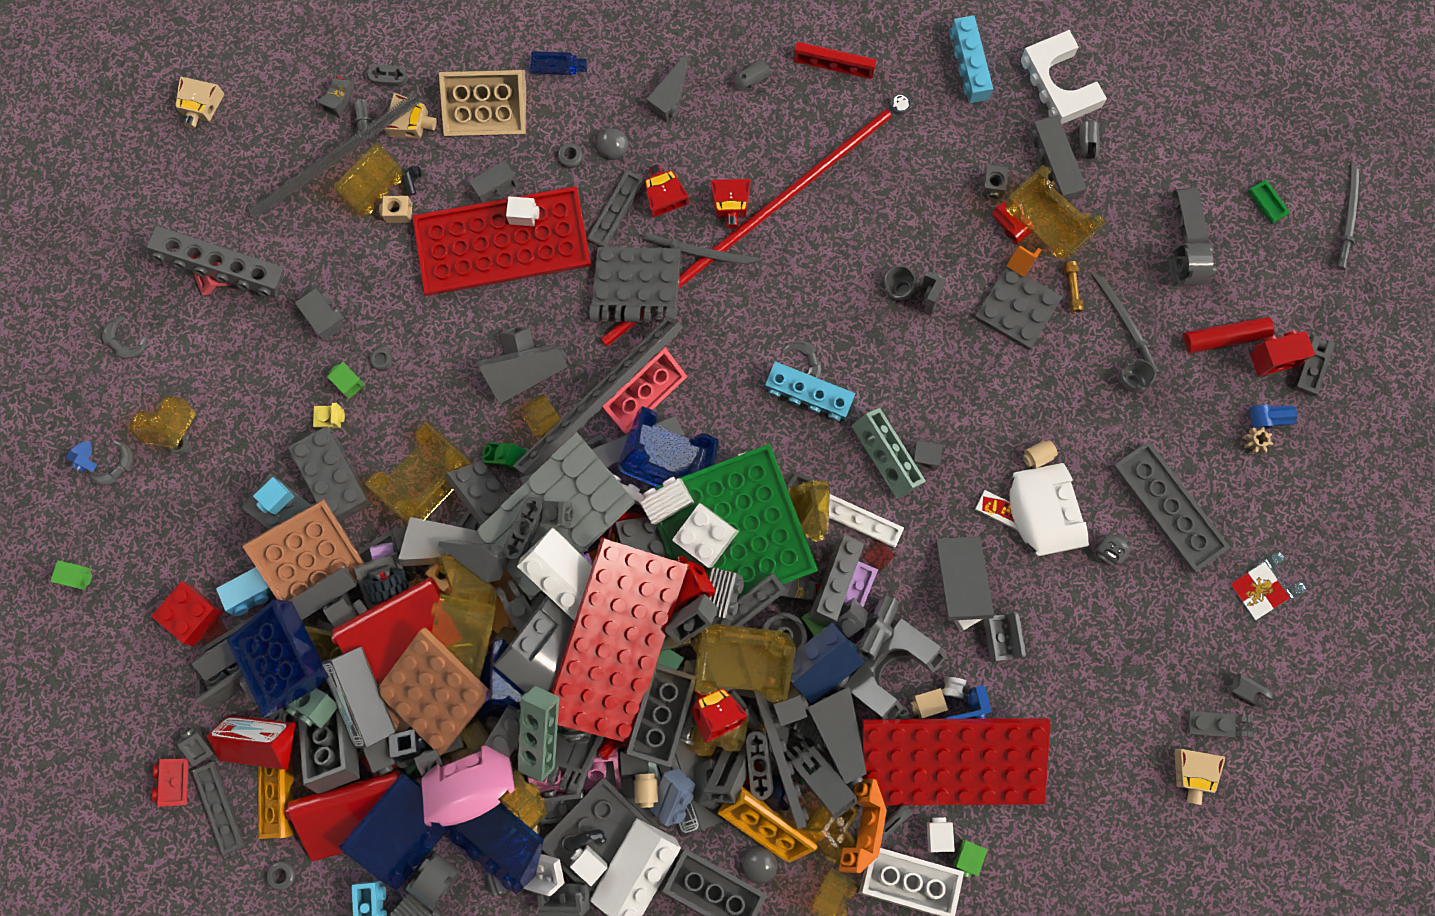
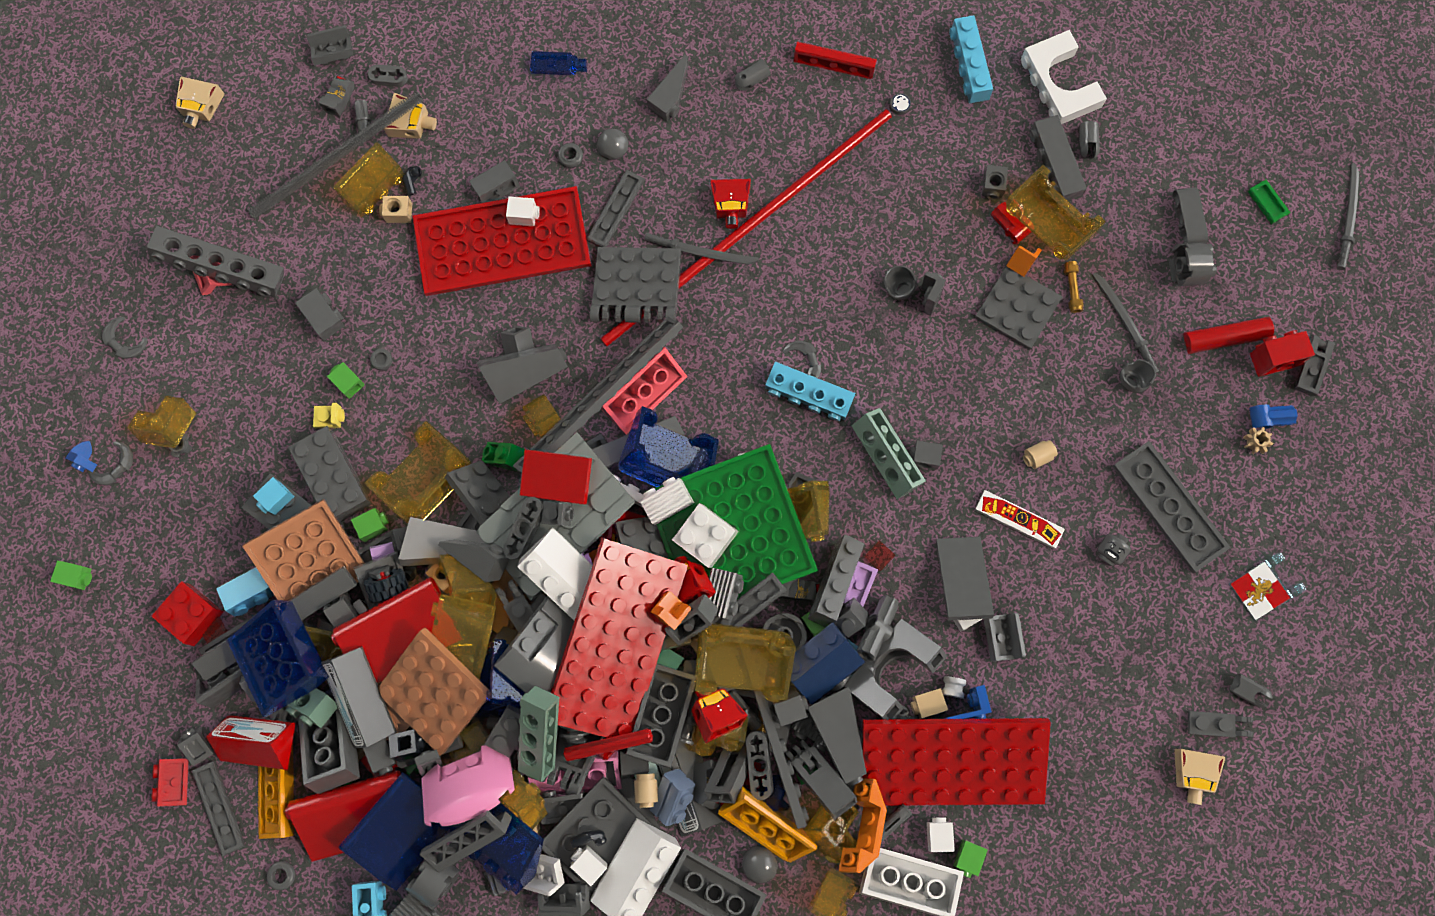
(330, 45): none -> dark grey bracket
(370, 524): none -> bright green brick
(464, 845): none -> dark grey fence
(483, 102): tan slope -> none
(555, 476): none -> red tile
(608, 745): none -> red axle
(664, 191): red torso -> none
(670, 610): none -> orange panel
(864, 521): white tile -> none
(1047, 510): white slope -> none

